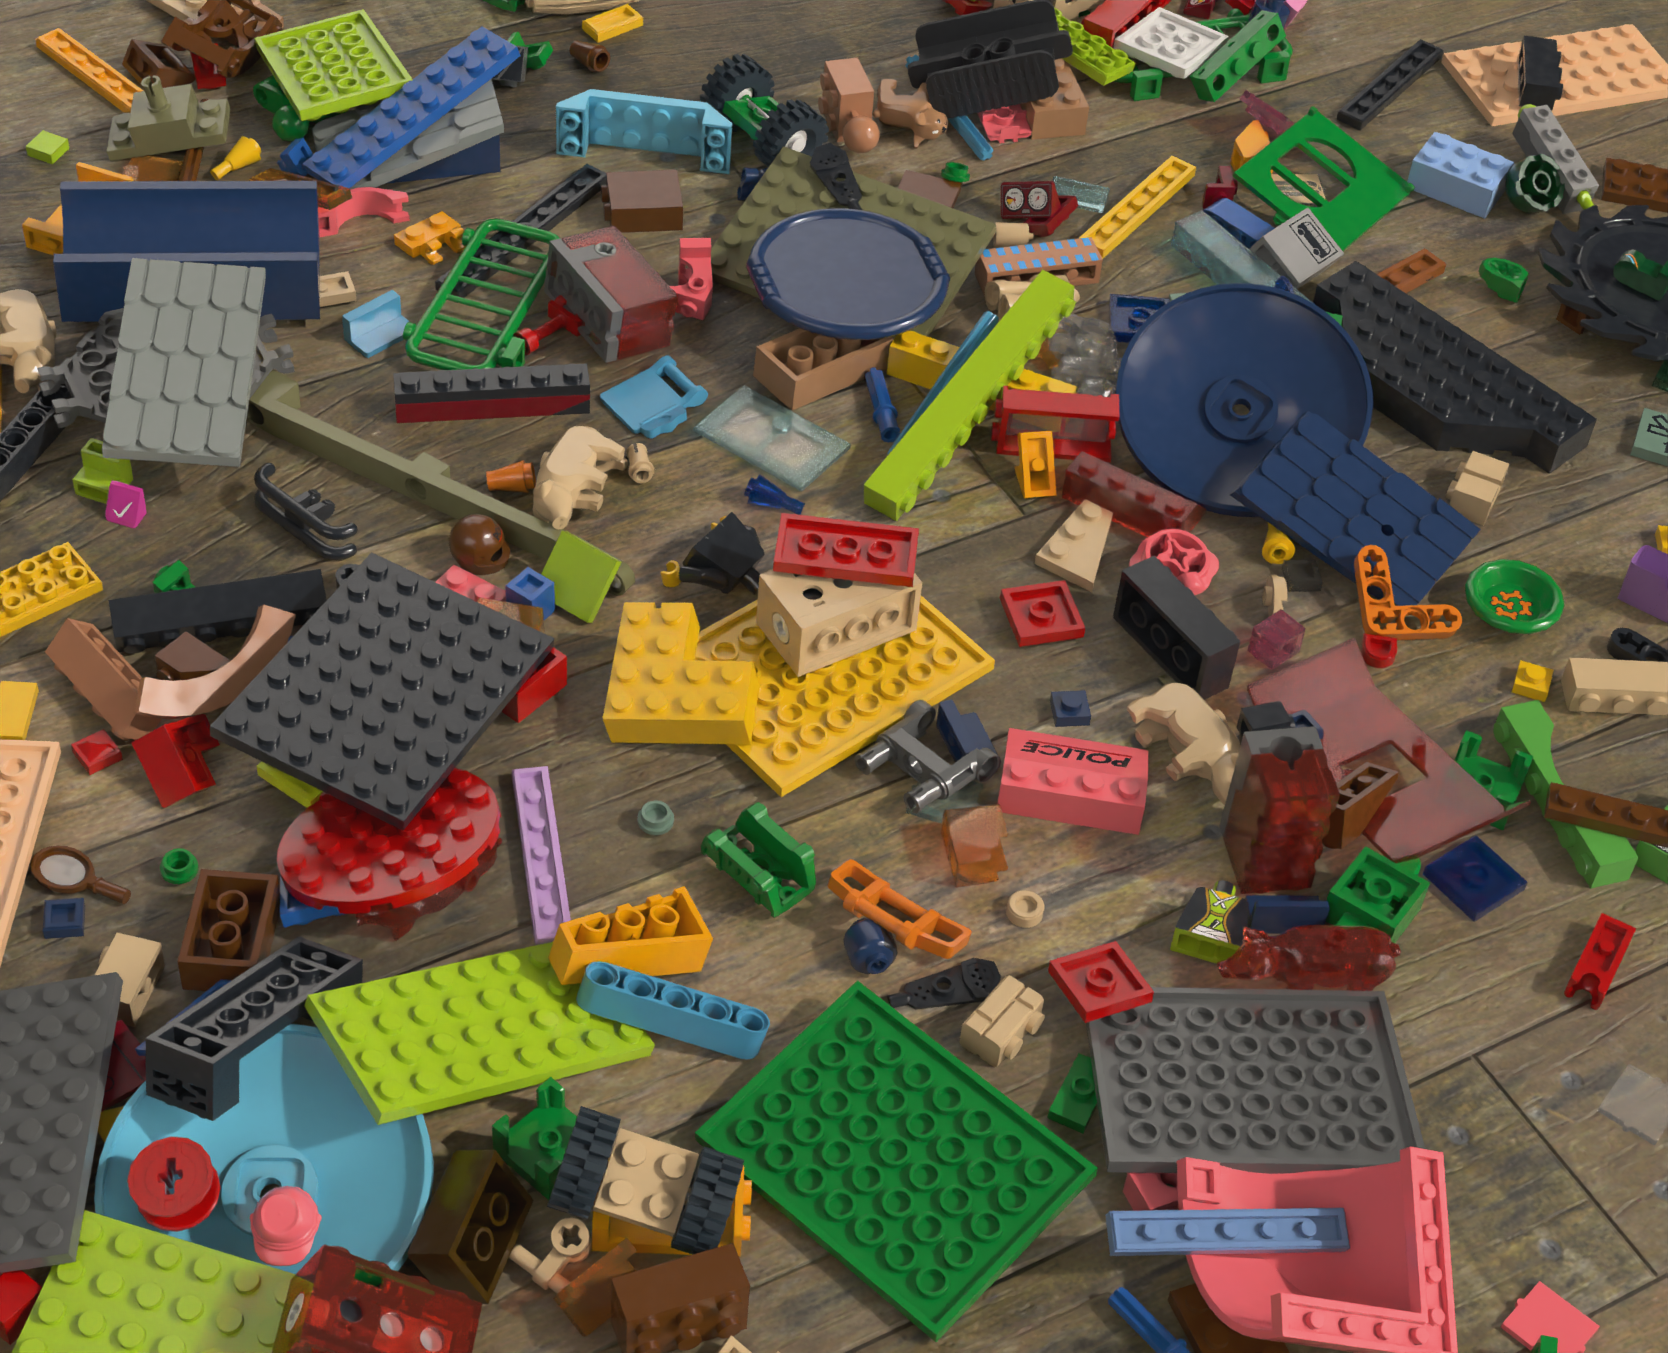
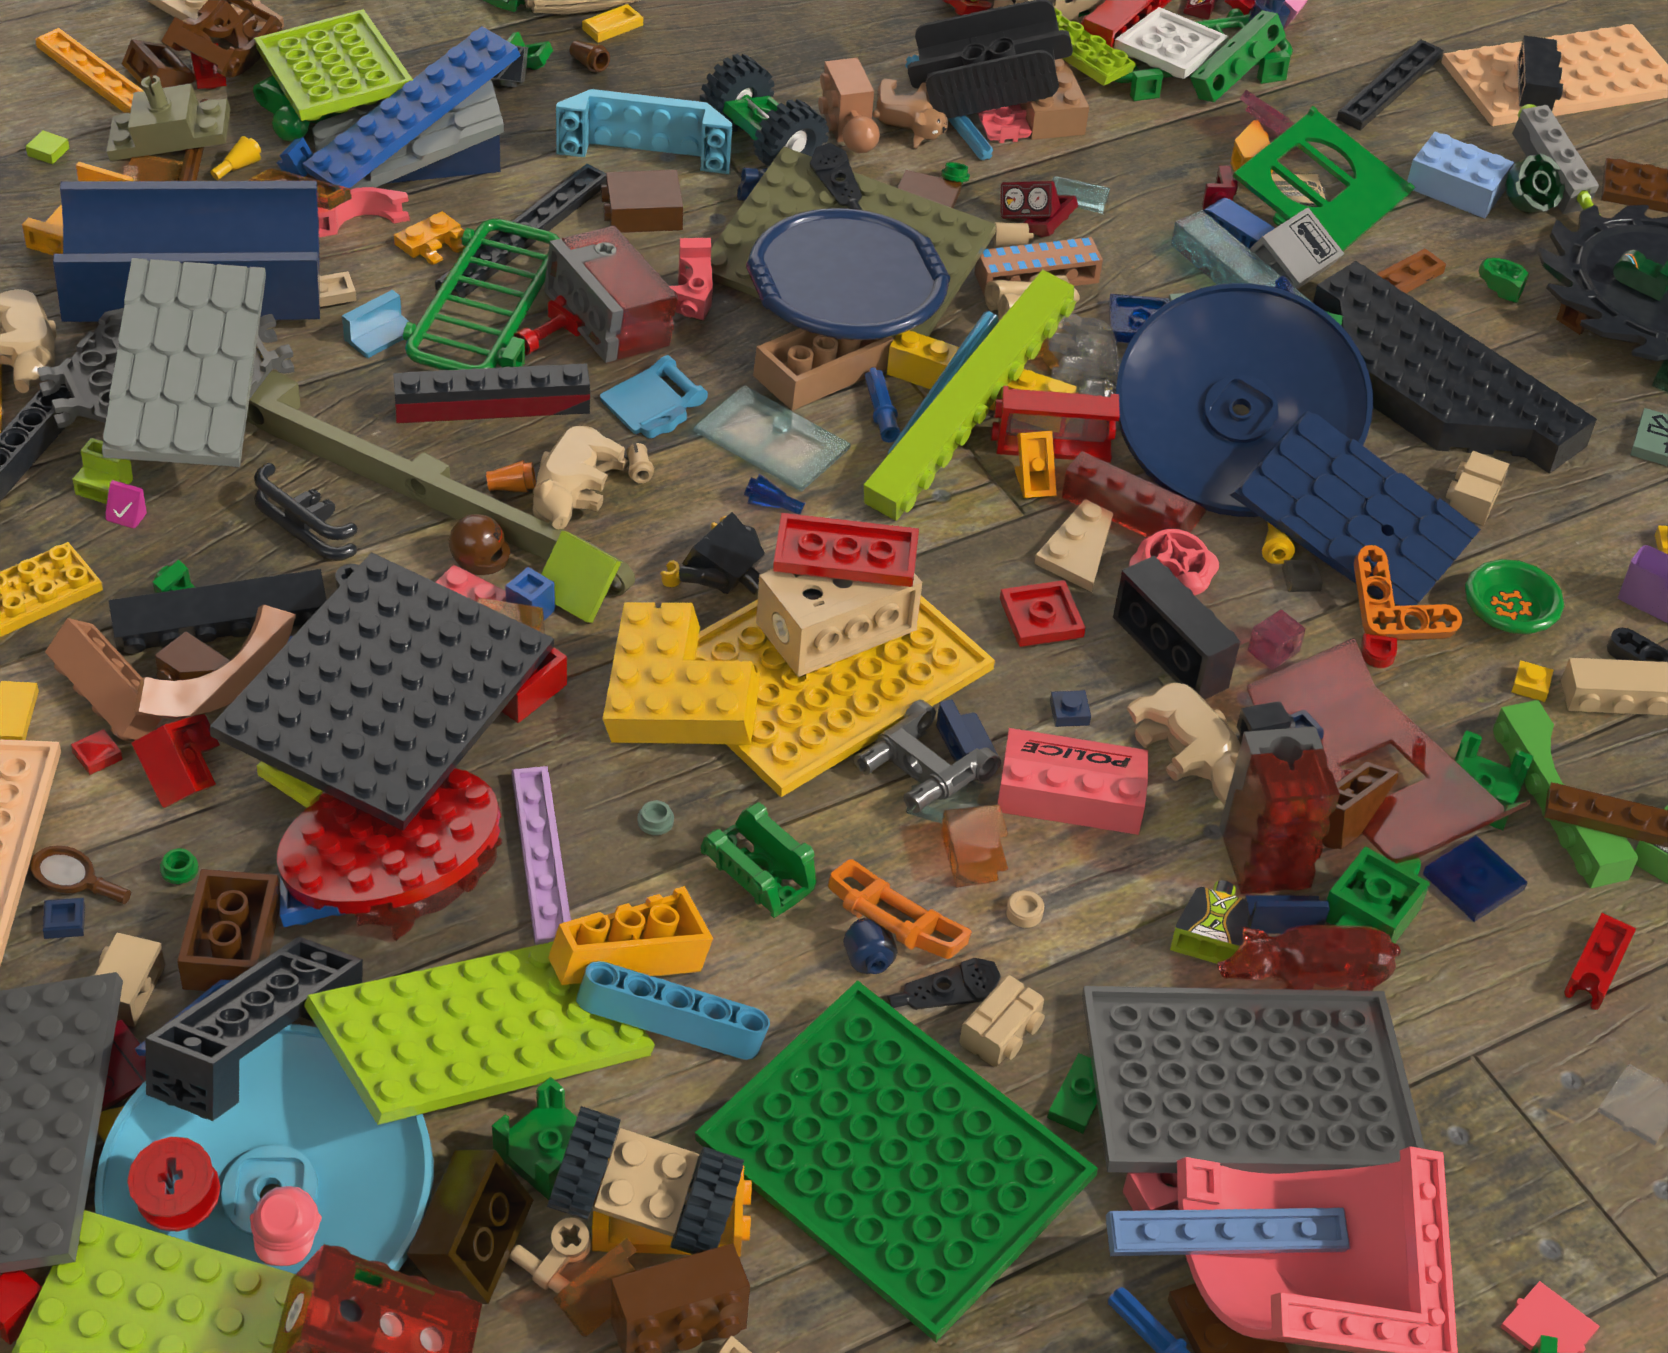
(1100, 981): red plate -> none
(1140, 204): yellow plate -> none
(1274, 593): tan plate -> none

